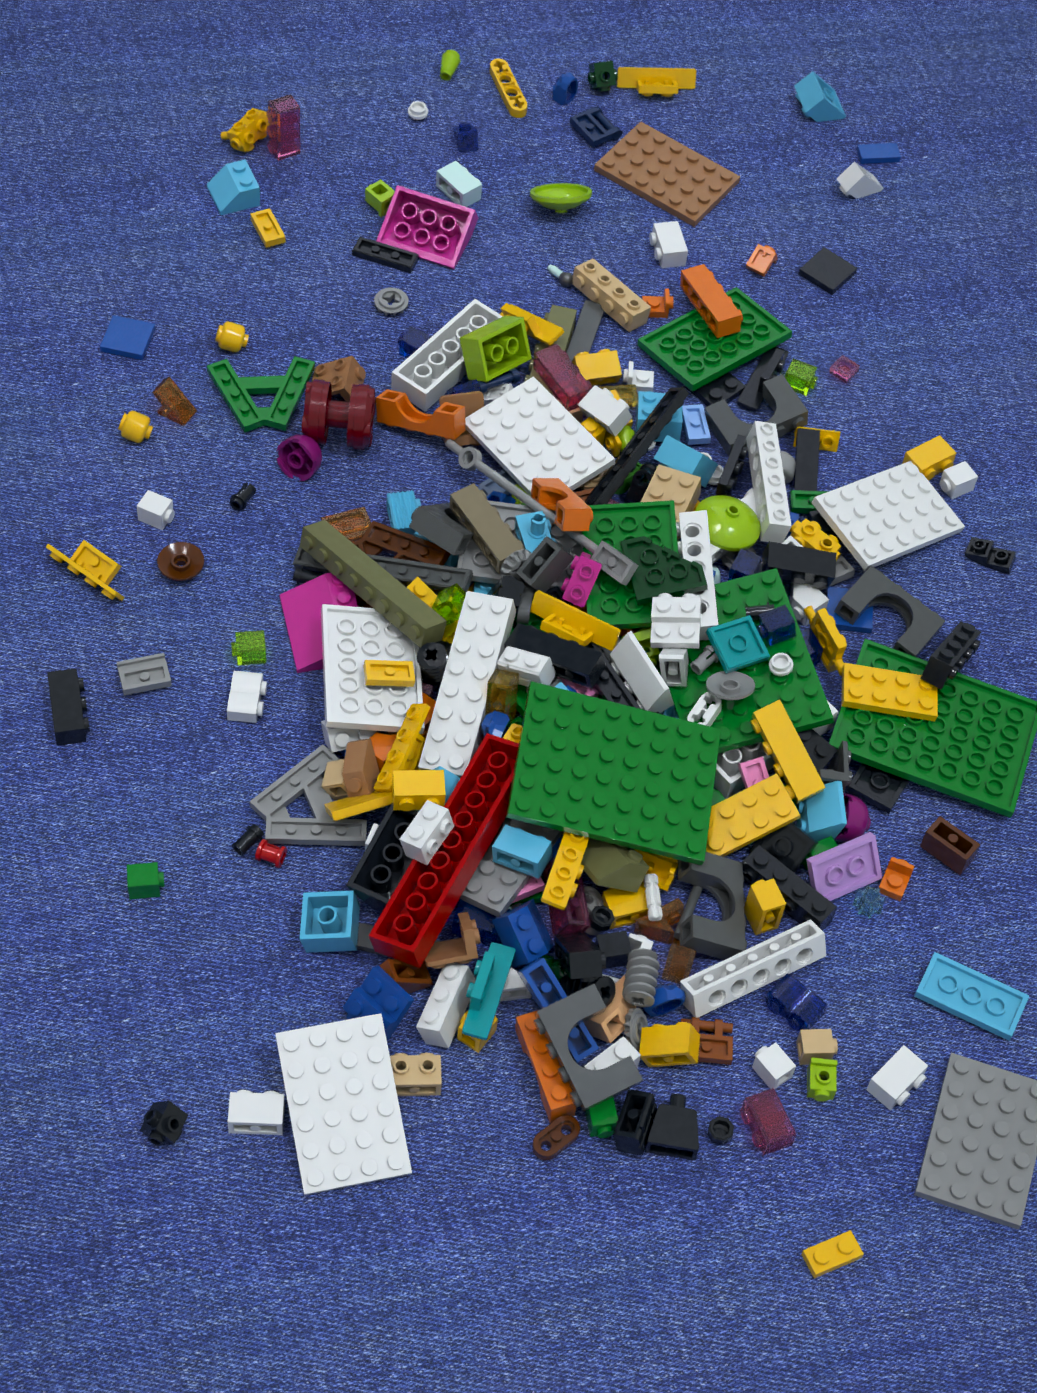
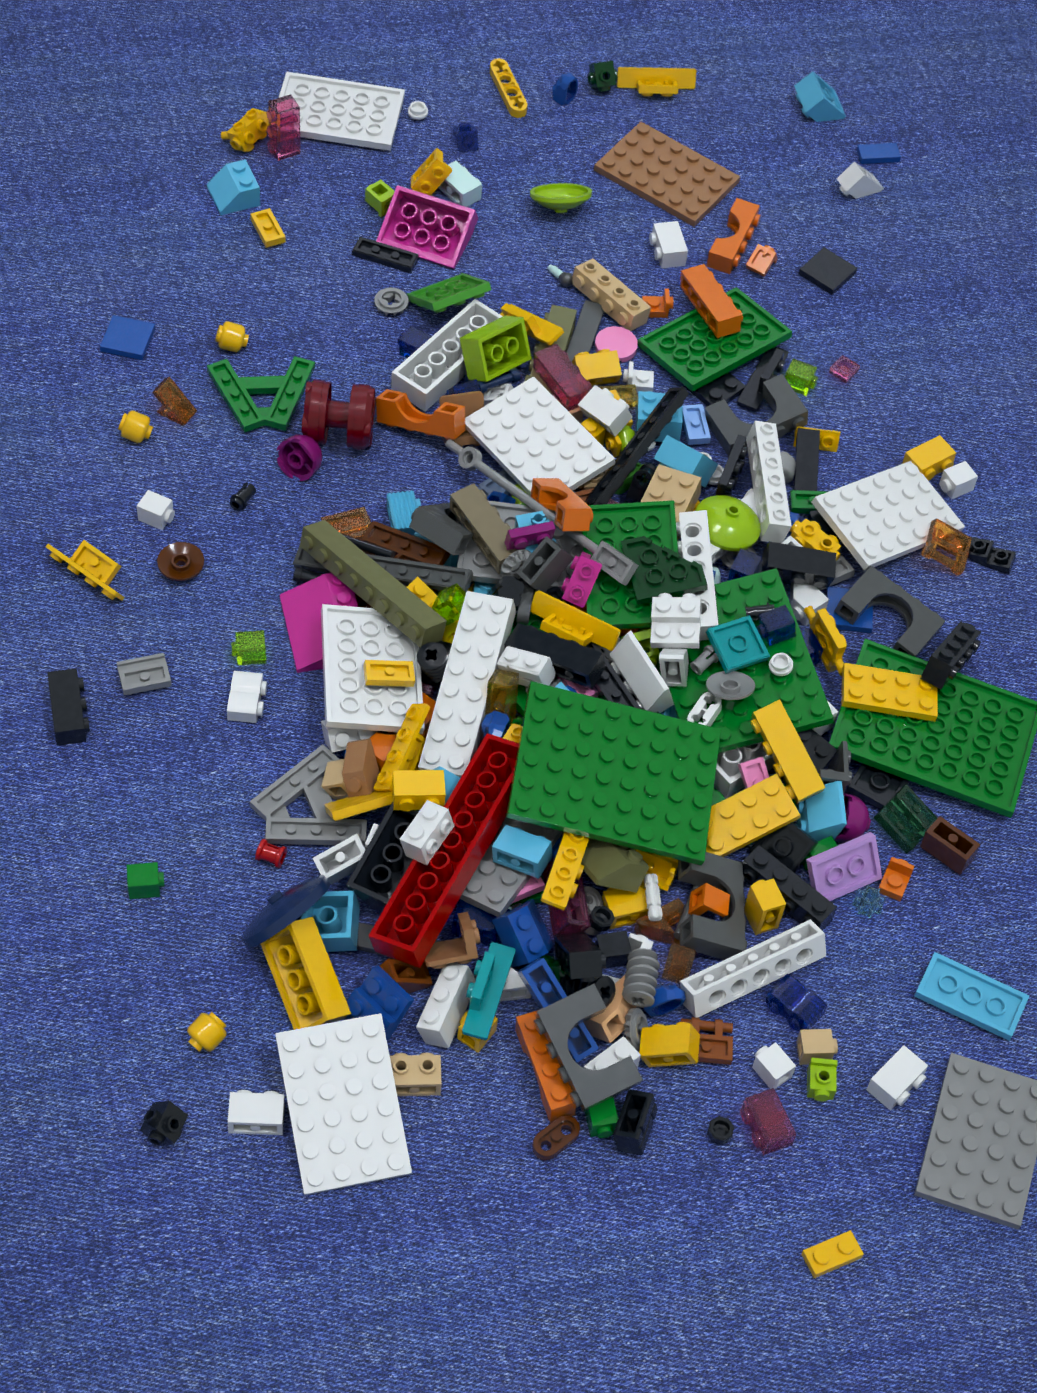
(206, 1032): none -> yellow head
(248, 839): black pin -> none
(284, 909): none -> dark blue dish
(305, 975): none -> yellow slope
(340, 859): none -> white slope
(341, 374): medium nougat bracket -> none
(345, 110): none -> white plate
(371, 548): none -> black bar
(430, 173): none -> yellow bracket
(449, 62): lime cone -> none
(449, 292): none -> bright green plate
(529, 535): none -> magenta plate
(590, 128): dark blue plate -> none
(617, 339): none -> bright pink tile
(674, 1130): black torso -> none
(709, 898): none -> orange panel
(726, 251): none -> orange arch
(905, 818): none -> clear green slope
(951, 541): none -> clear orange plate

